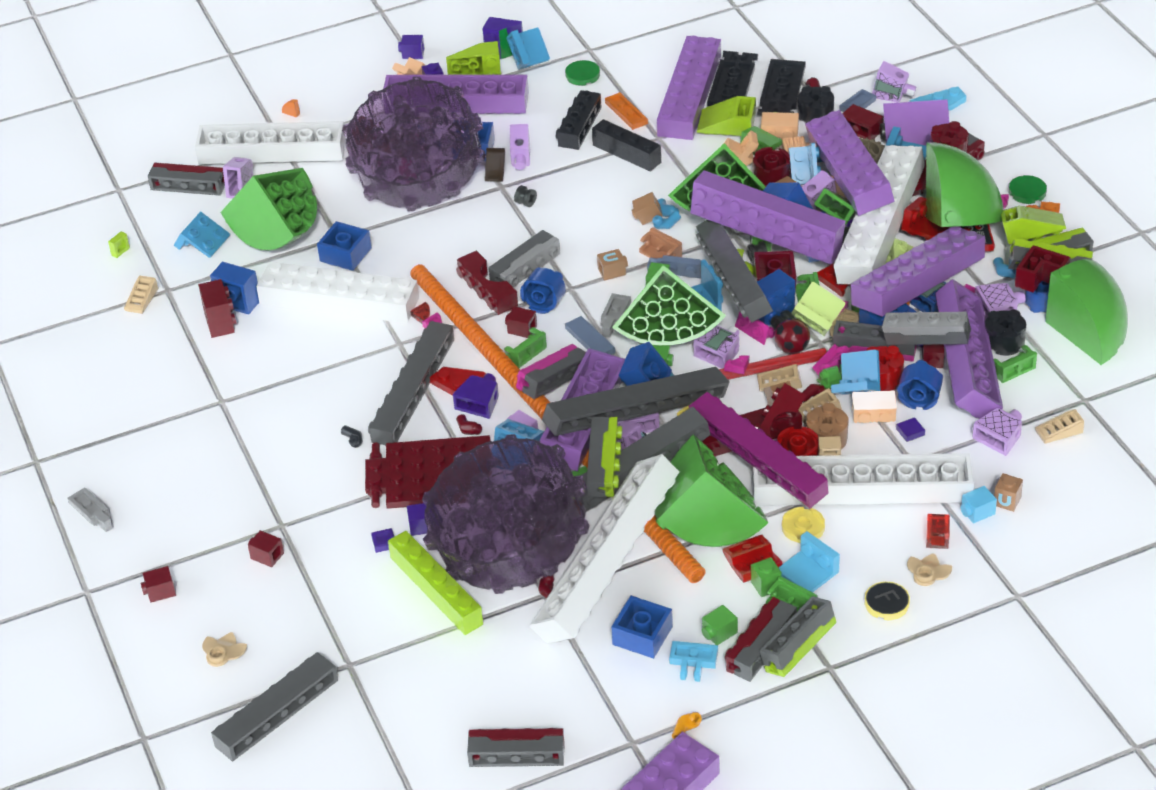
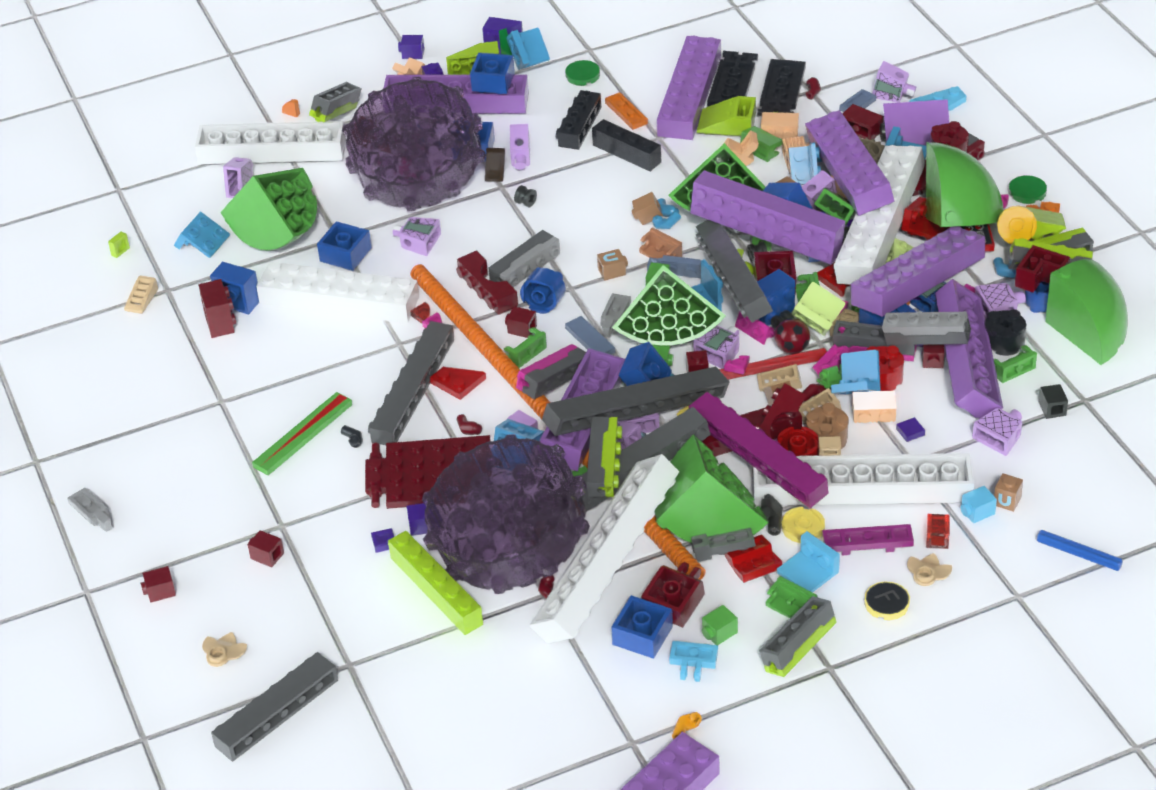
(186, 179): dark grey piece -> none
(302, 433): none -> bright green tile
(335, 102): none -> dark grey piece
(418, 234): none -> lavender torso
(477, 396): dark purple torso -> none
(492, 73): none -> blue brick
(516, 747): dark grey piece -> none
(676, 591): none -> dark red hinge
(696, 360): none -> dark red brick
(720, 544): none -> dark grey plate
(745, 658): piece -> none
(764, 575): bright green brick -> none
(771, 165): dark red brick -> none
(773, 513): none -> pearl dark grey piece
(815, 102): black brick -> none
(869, 538): none -> magenta hinge
(920, 385): blue brick -> none
(1016, 223): none -> yellow tile
(1053, 401): none -> pearl dark grey brick
(1070, 419): tan slope -> none
(1079, 550): none -> axle

